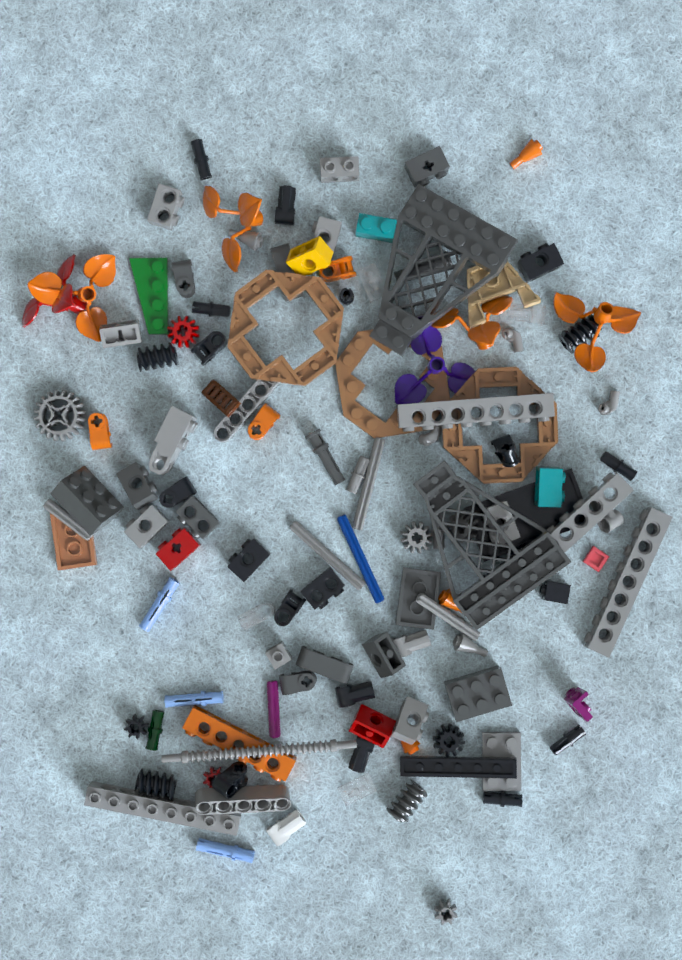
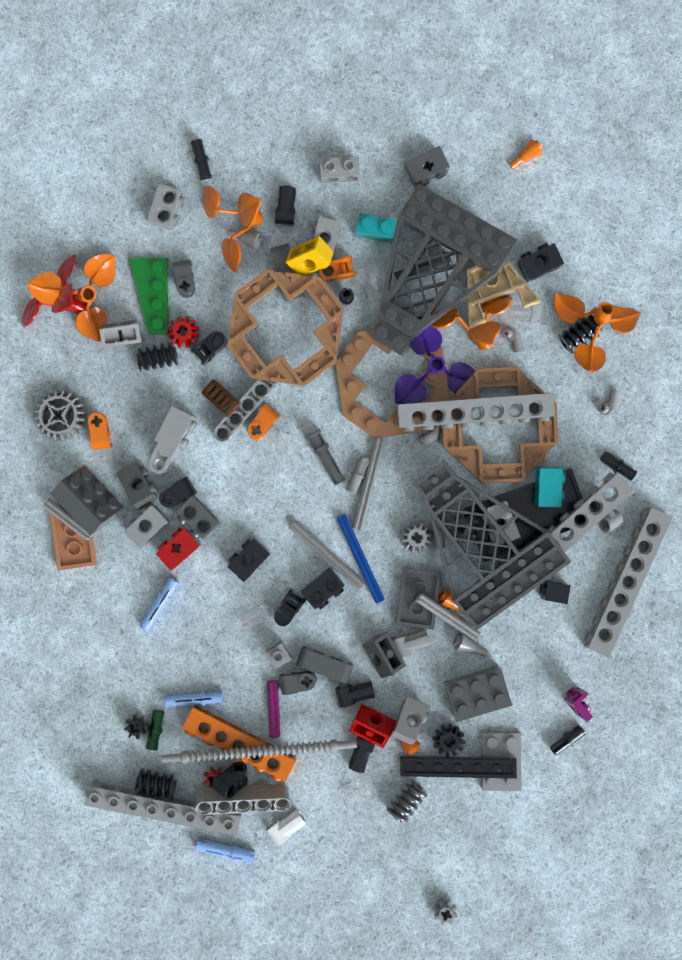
(211, 309): black axle -> none
(502, 799): black pin -> none
(505, 451): black piece -> none
(595, 558): coral tile -> none

